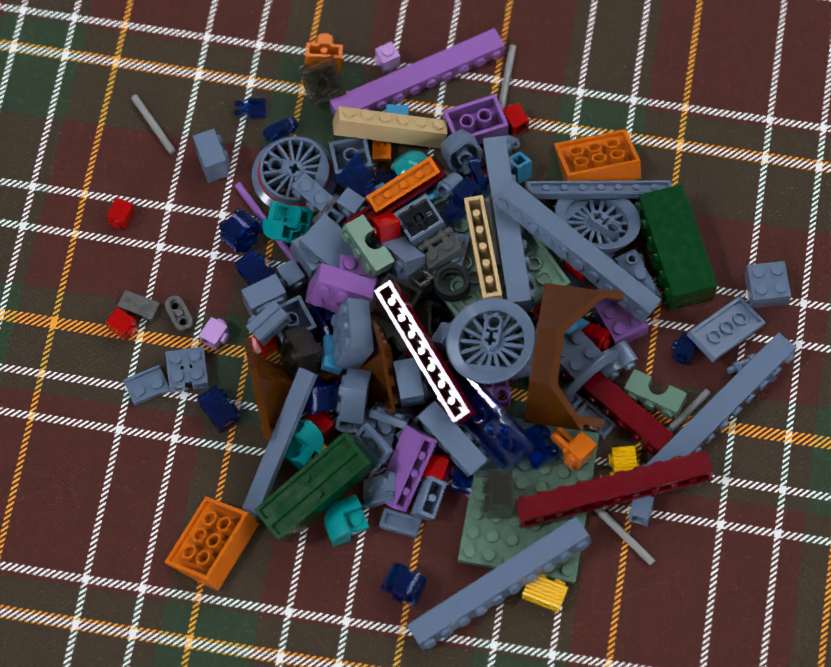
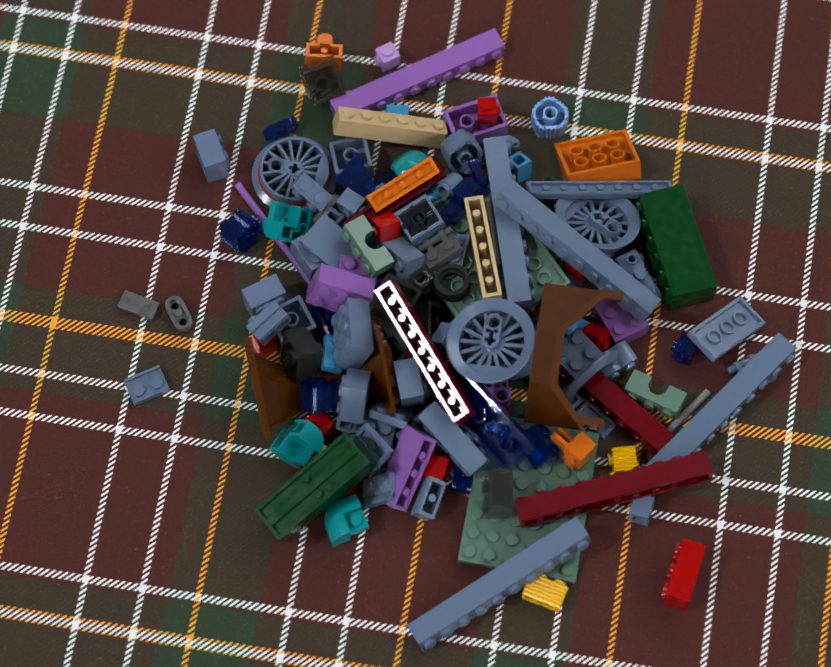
(120, 214): red brick -> none
(121, 324): red brick -> none
(153, 124): light grey bar -> none
(179, 371): sand blue piece -> none
(212, 542): orange slope -> none
(214, 333): lavender brick -> none
(218, 409): clear blue brick -> none
(253, 268): clear blue brick -> none
(254, 107): clear blue plate -> none
(280, 440): sand blue tile -> none
(291, 276): sand blue brick -> none
(381, 151): orange plate -> none
(400, 523): sand blue tile -> none
(404, 584): clear blue brick -> none
(487, 110): none -> red brick
(507, 76): light grey bar -> none
(516, 119): red brick -> none
(549, 118): none -> light blue brick
(625, 536): light grey bar -> none
(683, 574): none -> red brick
(767, 284): sand blue brick -> none

